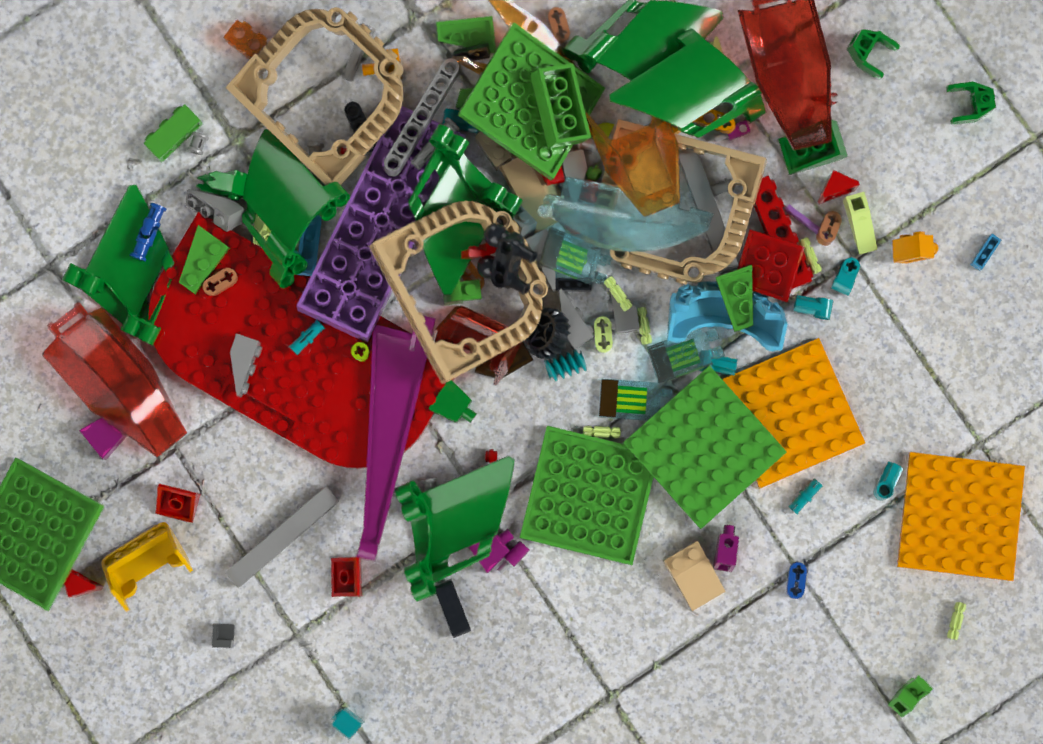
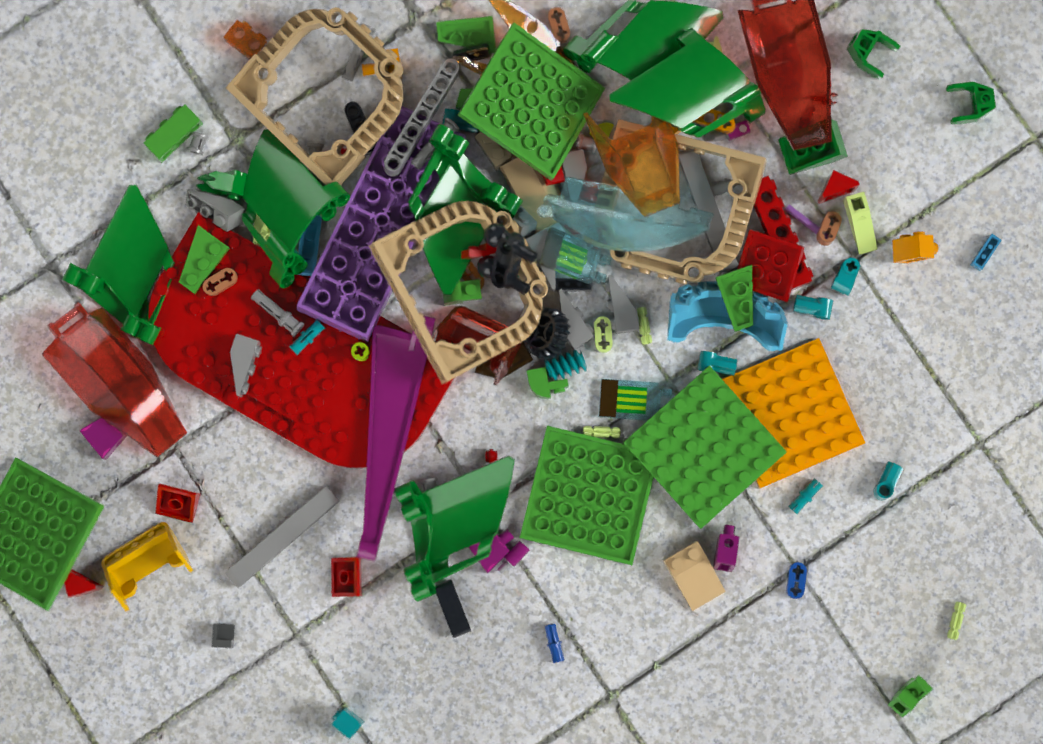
(150, 226): blue piece -> none
(284, 318): none -> light grey pin
(453, 404): green torso -> none
(541, 387): none -> bright green brick
(554, 643): none -> blue axle
(560, 105): bright green brick -> none
(593, 173): bright green plate -> none
(617, 293): yellowish green axle -> none
(687, 356): clear light blue tile -> none
(811, 257): yellowish green axle -> none
(961, 516): light orange plate -> none

